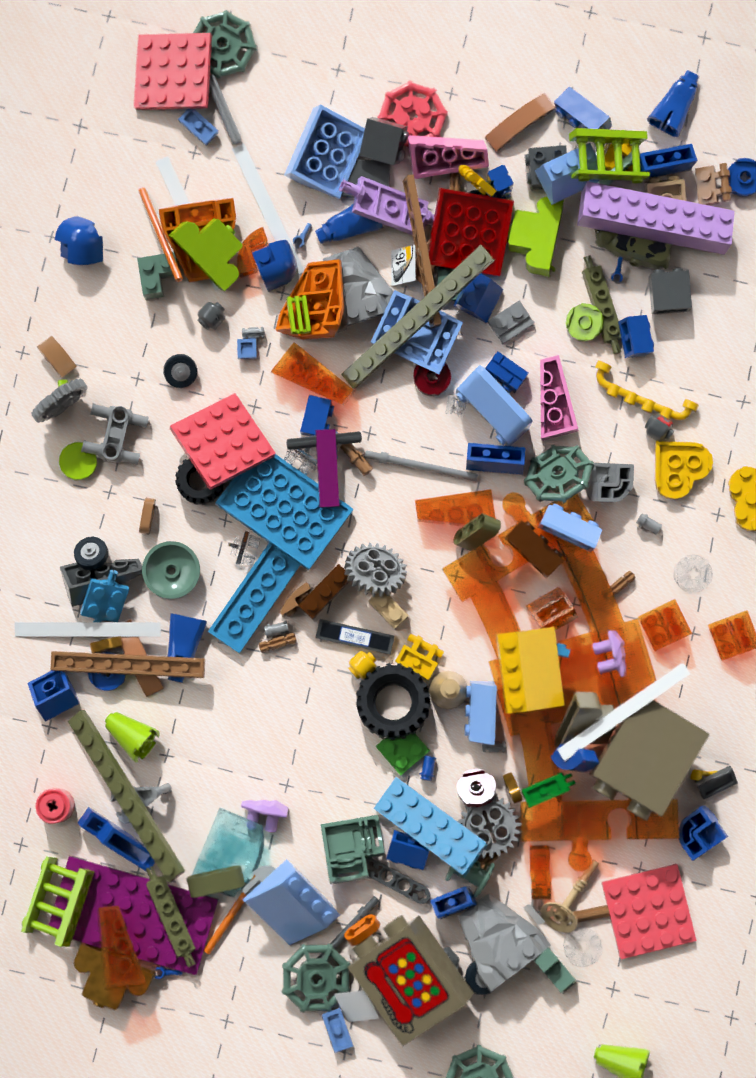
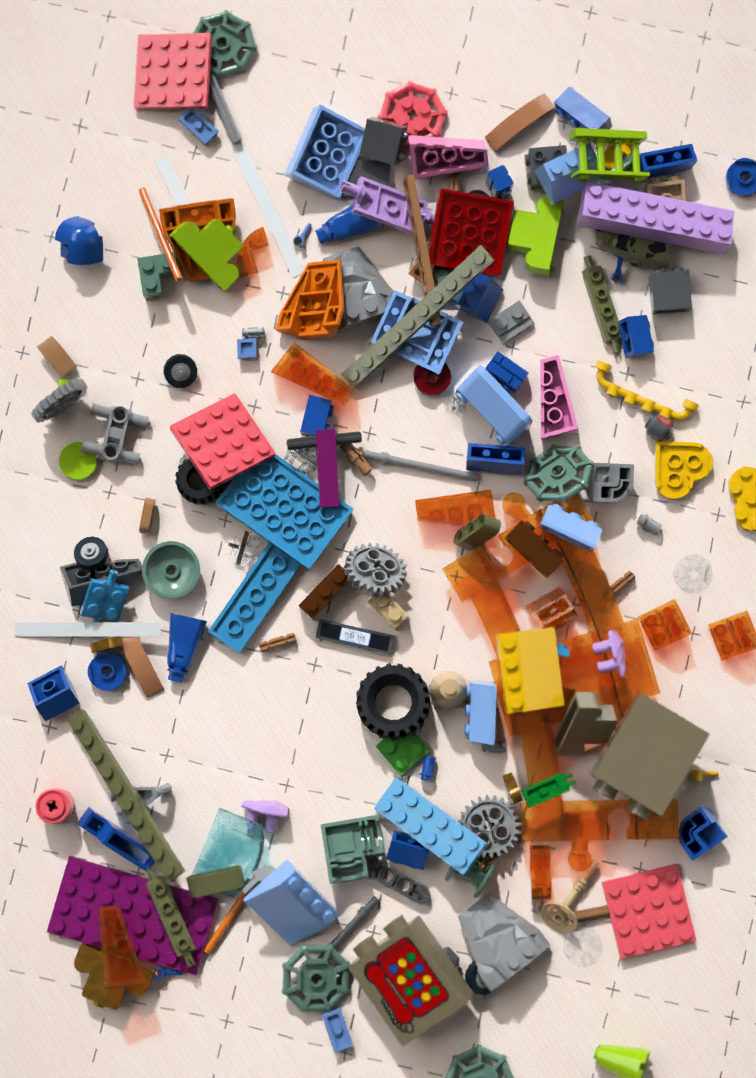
(75, 897): lime fence -> none
(128, 664): medium nougat tile -> none
(131, 735): lime cone -> none
(211, 315): dark grey head -> none
(276, 264): blue brick -> none
(276, 629): light grey pin -> none
(290, 605): medium nougat slope -> none
(296, 300): lime tile -> none
(356, 1006): white sticker -> none
(362, 664): yellow head -> none
(362, 930): orange beam -> none
(403, 265): sticker -> none
(421, 664): yellow plate -> none
(453, 902): blue brick -> none
(476, 798): plate -> none
(477, 181): yellow plate -> none
(531, 911): white sticker -> none
(555, 970): sand green brick -> none
(581, 761): blue brick -> none
(584, 322): lime tile -> none
(624, 711): white sticker -> none
(673, 108): blue piece -> none
(707, 184): medium nougat plate -> none
(716, 782): dark grey tile -> none

